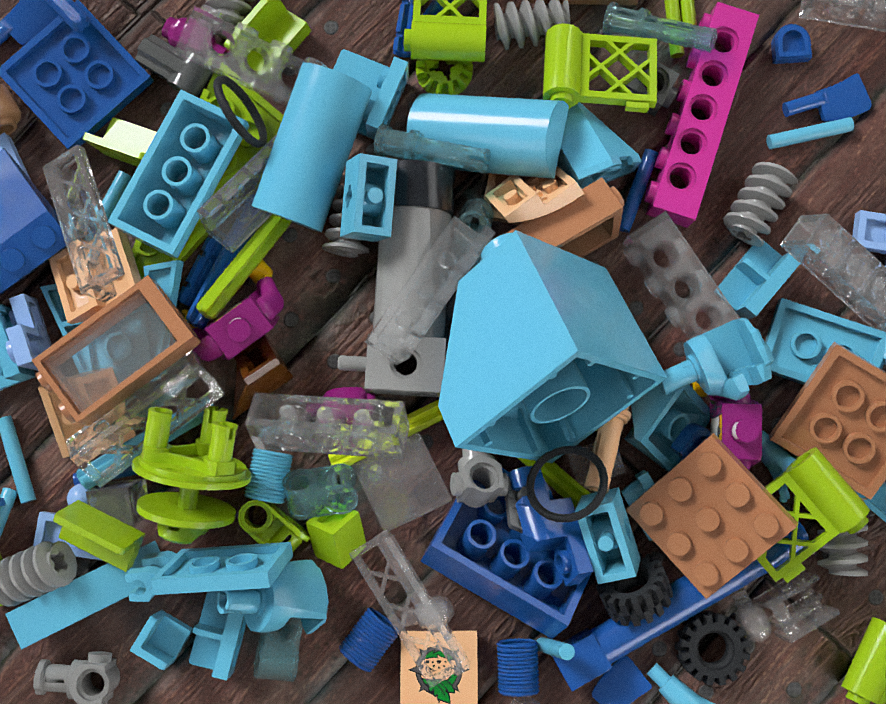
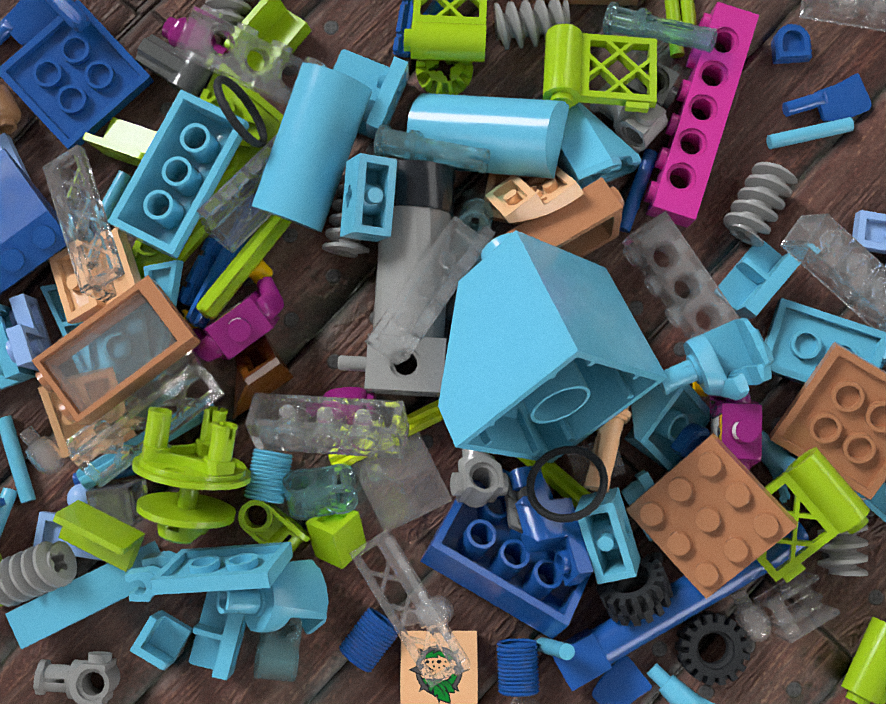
(42, 452): none -> clear cylinder
(633, 128): none -> light grey connector

